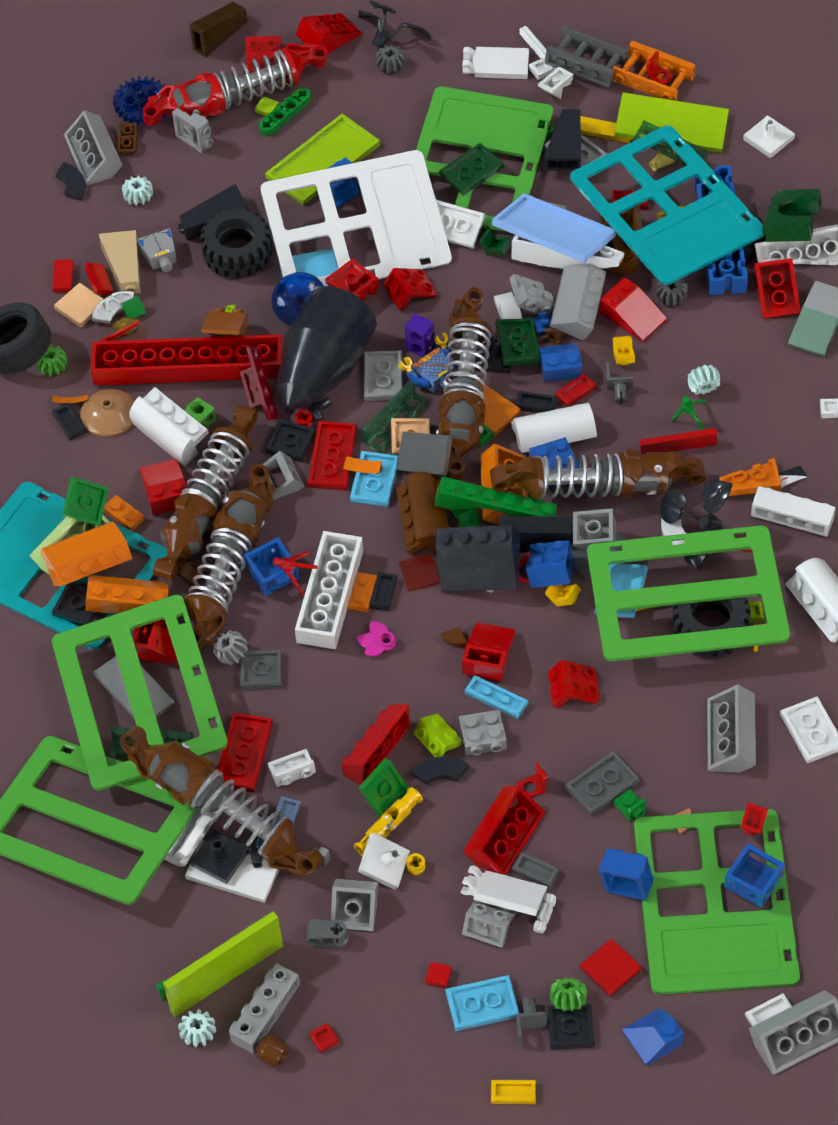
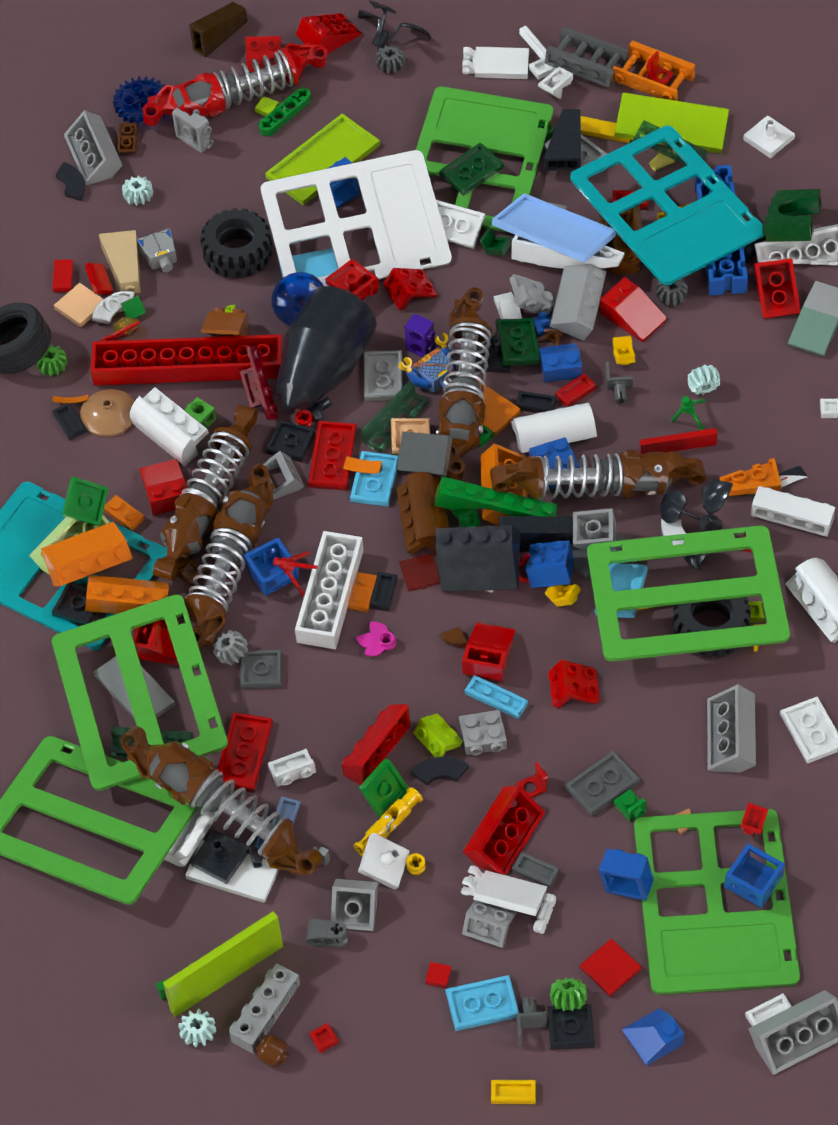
(195, 218): black slope -> none

